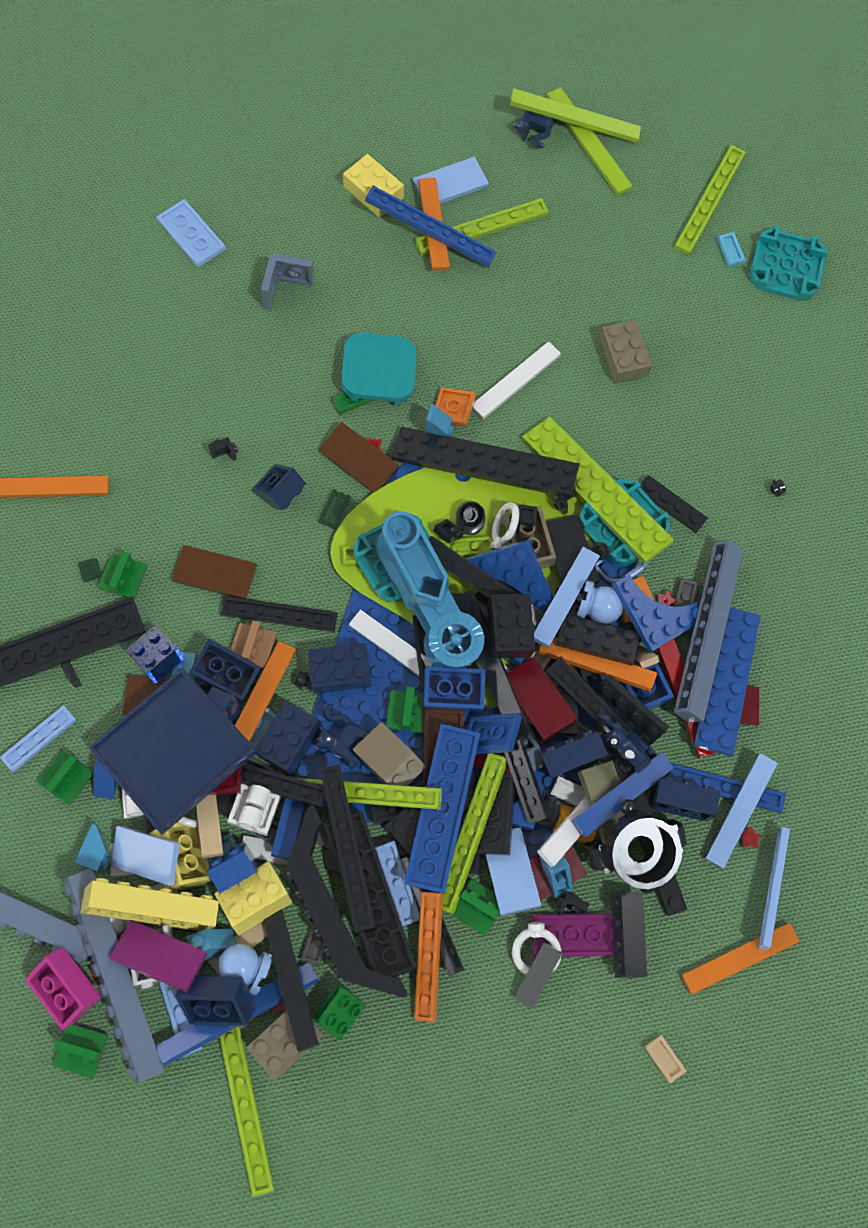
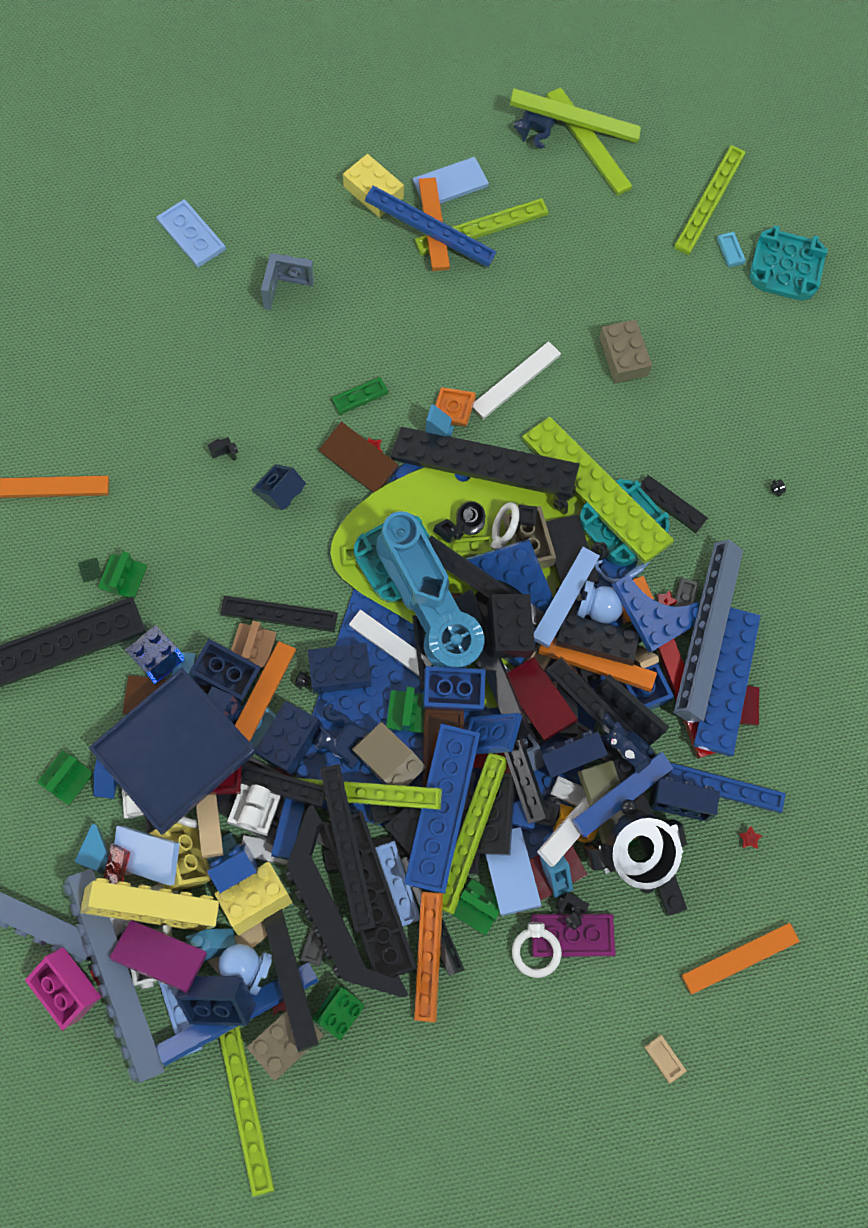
(38, 739): light blue tile -> none
(72, 675): black tile -> none
(80, 1050): green bracket -> none
(116, 864): none -> clear red plate
(214, 572): reddish brown tile -> none
(340, 496): clear green tile -> none
(378, 367): teal tile -> none
(538, 975): dark grey tile -> none
(573, 921): none -> black plate
(628, 935): black brick -> none
(741, 810): light blue tile -> none
(774, 889): light blue tile -> none

